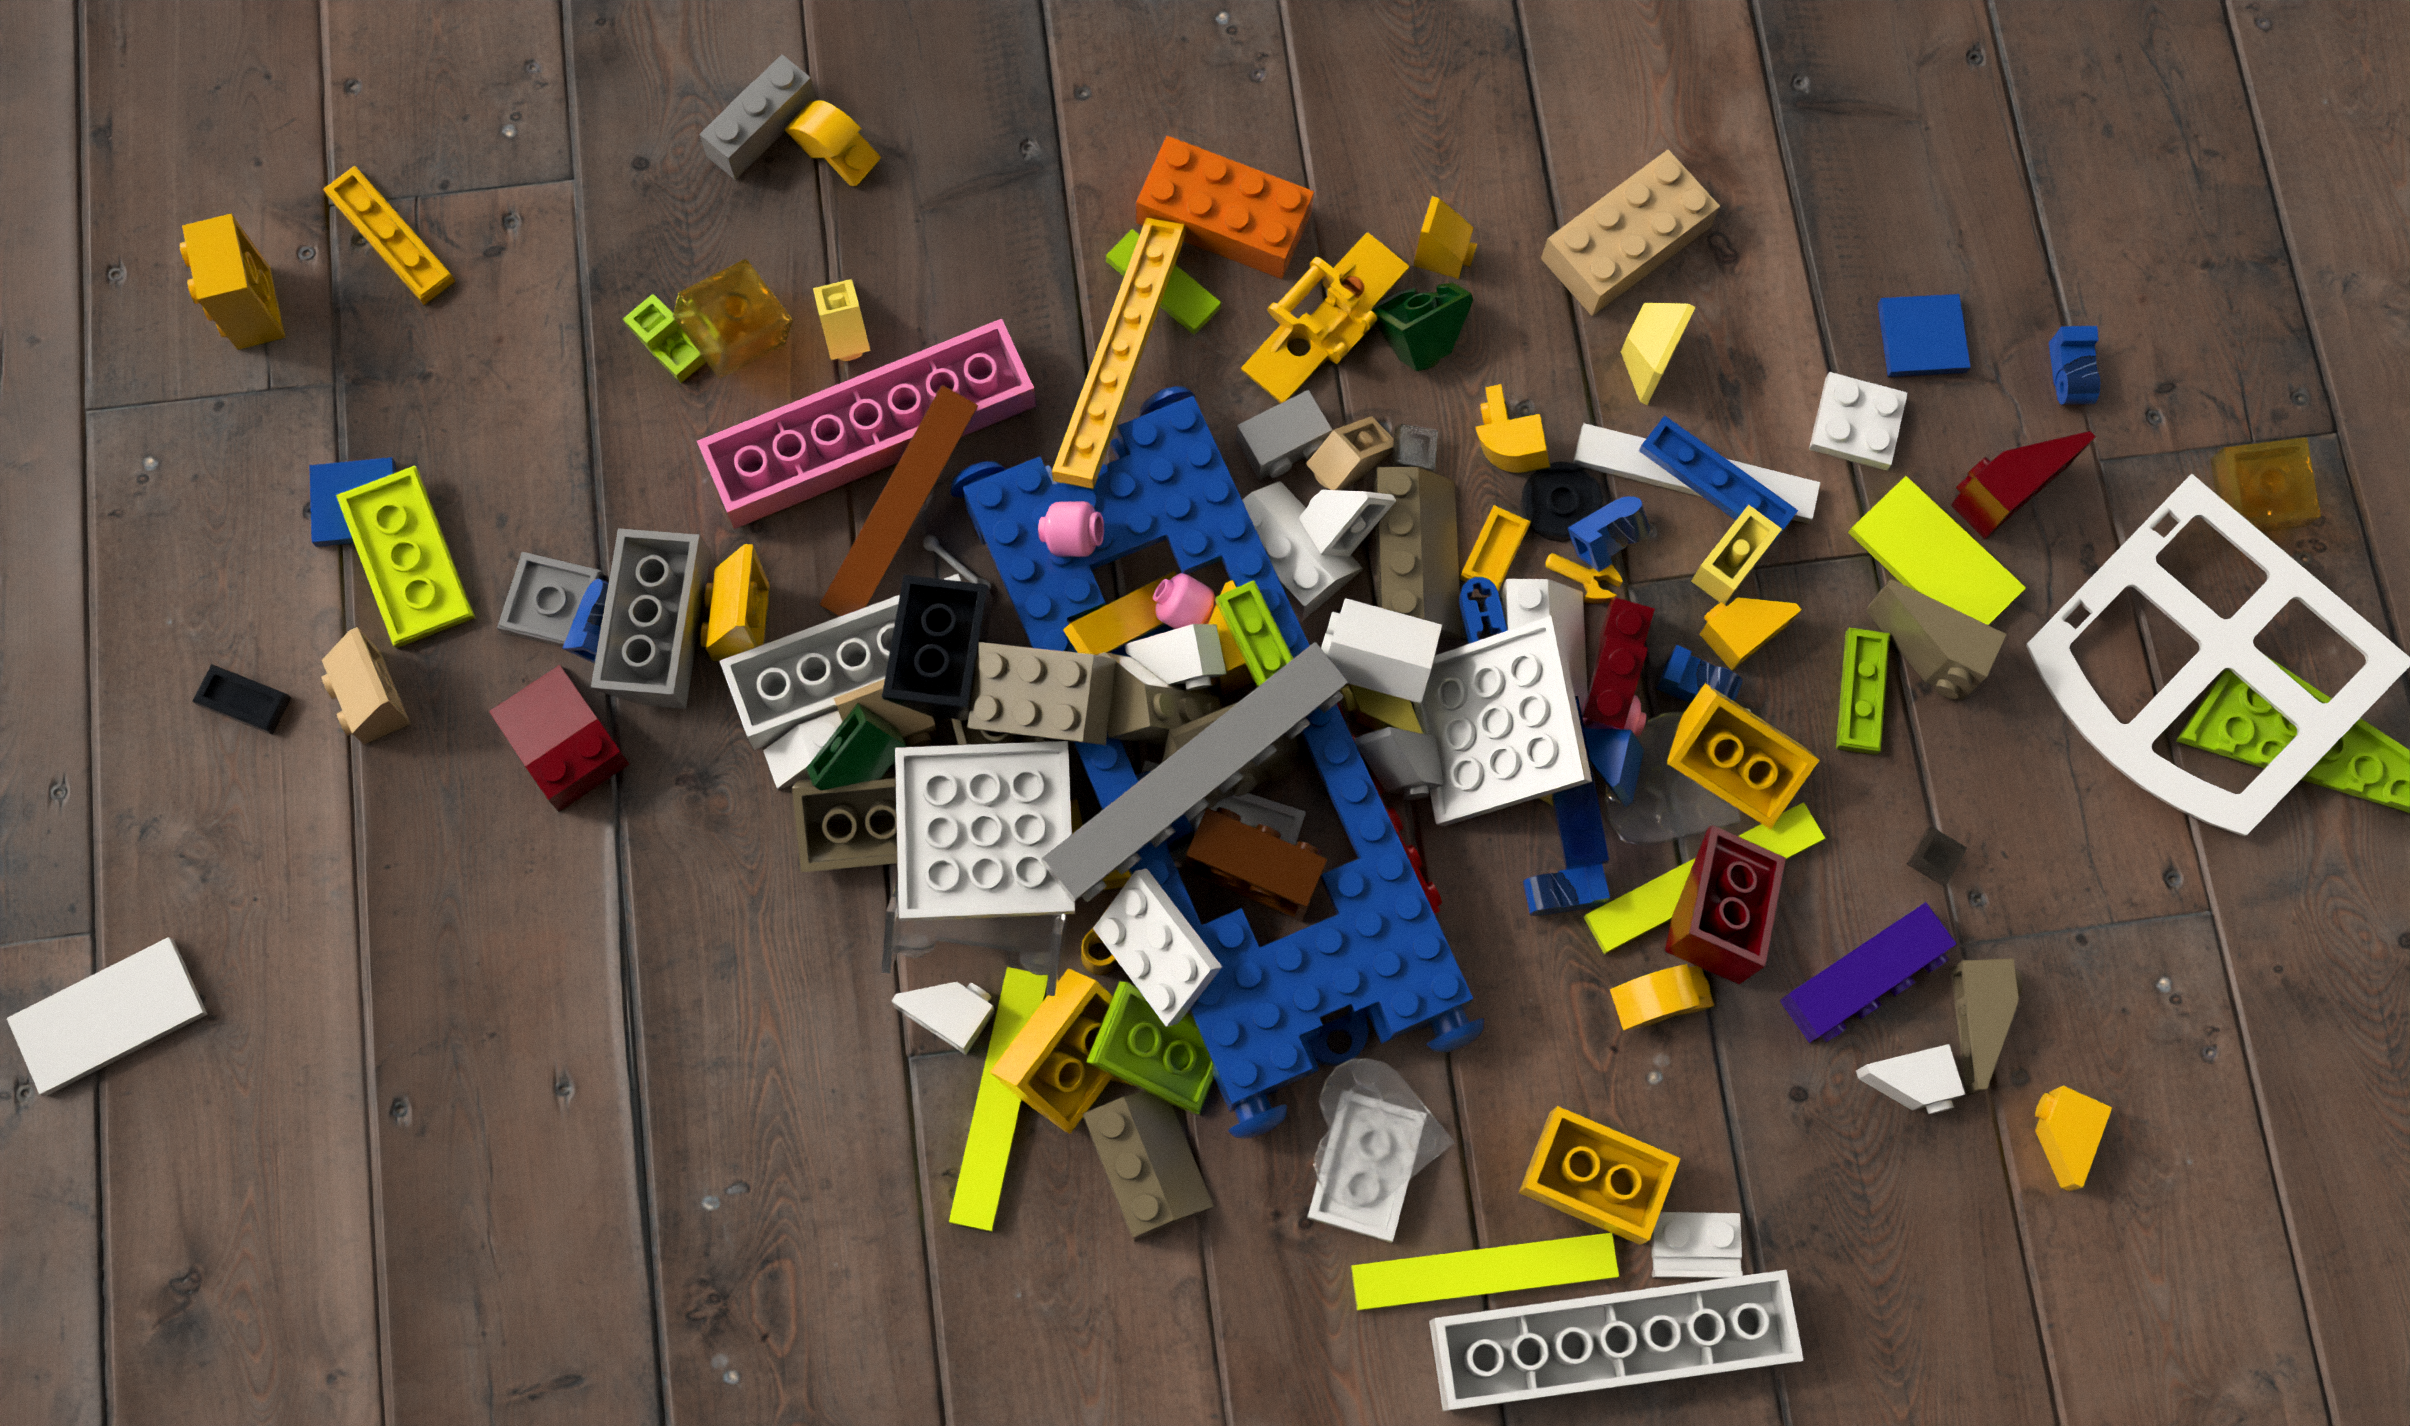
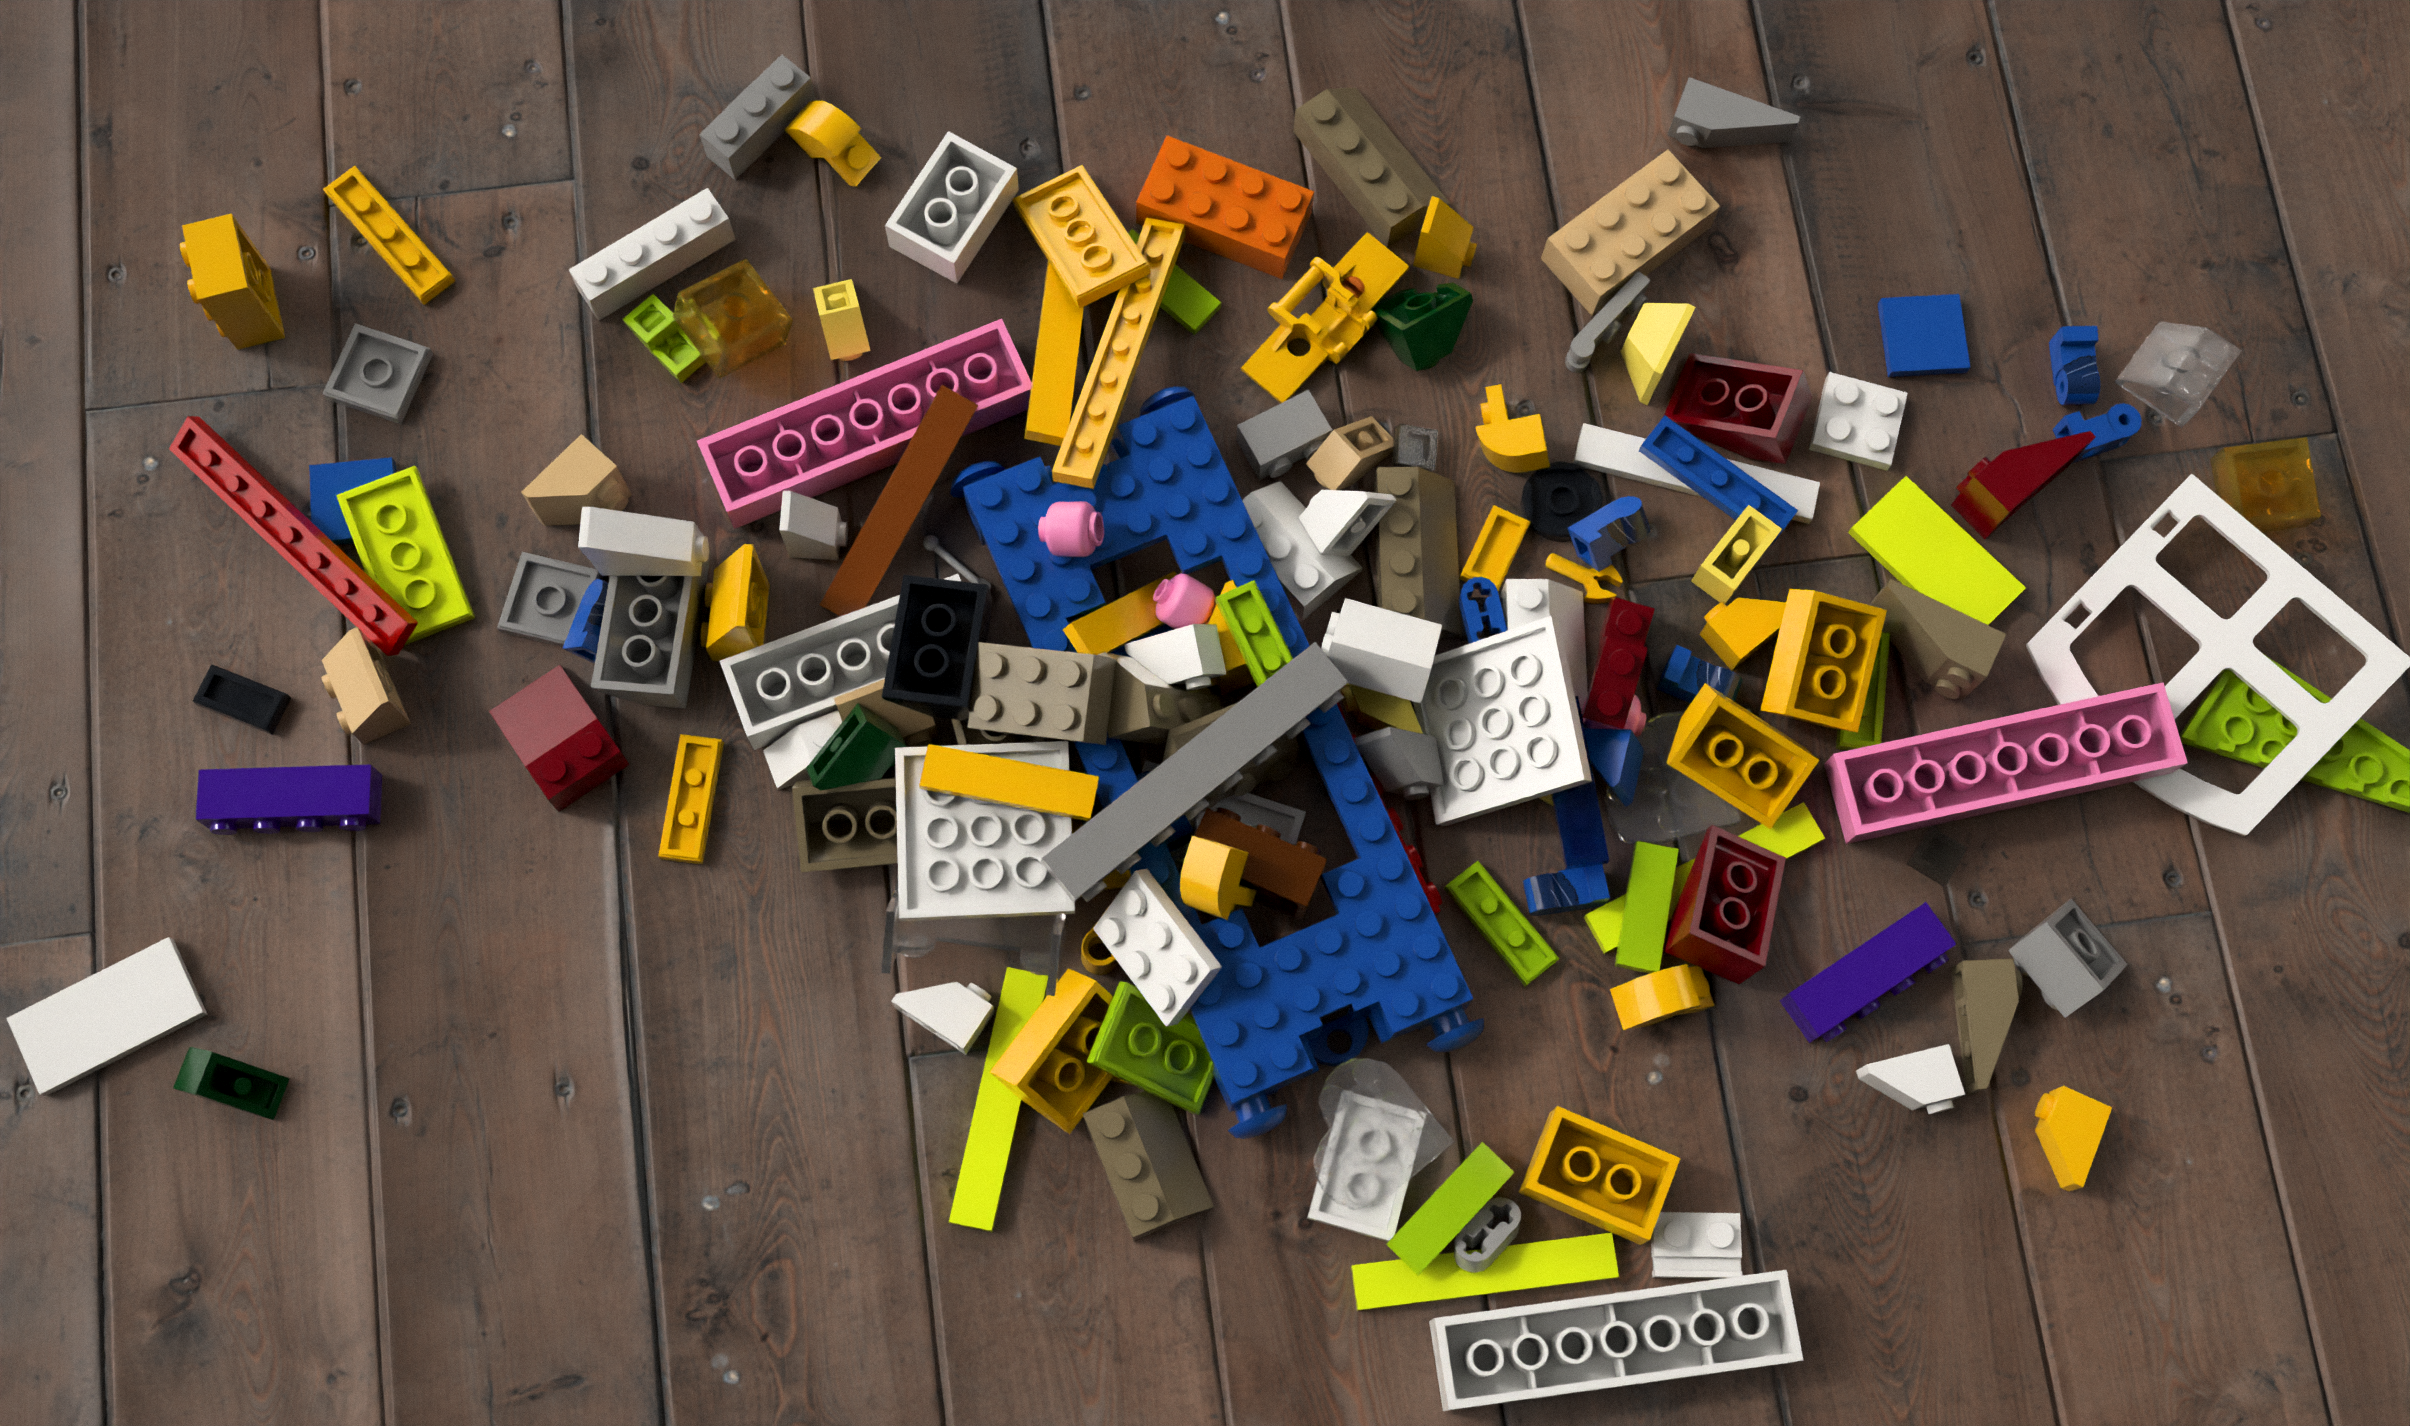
(231, 1083): none -> dark green slope
(289, 798): none -> dark purple brick
(293, 536): none -> red plate
(377, 373): none -> light grey tile
(576, 480): none -> tan slope
(641, 544): none -> white slope
(652, 254): none -> white brick
(691, 799): none -> yellow tile
(811, 527): none -> white slope
(952, 207): none -> white brick
(1009, 782): none -> yellow tile
(1054, 364): none -> yellow tile
(1081, 236): none -> yellow tile
(1213, 876): none -> yellow brick
(1366, 162): none -> dark tan slope
(1450, 1208): none -> lime slope
(1493, 1240): none -> light grey beam
(1501, 923): none -> lime tile
(1607, 322): none -> light grey plate
(1646, 907): none -> lime tile
(1723, 119): none -> light grey slope
(1741, 405): none -> dark red slope
(1823, 660): none -> yellow brick
(2005, 763): none -> bright pink brick
(2067, 959): none -> light grey slope
(2110, 429): none -> blue leg
(2178, 369): none -> clear slope

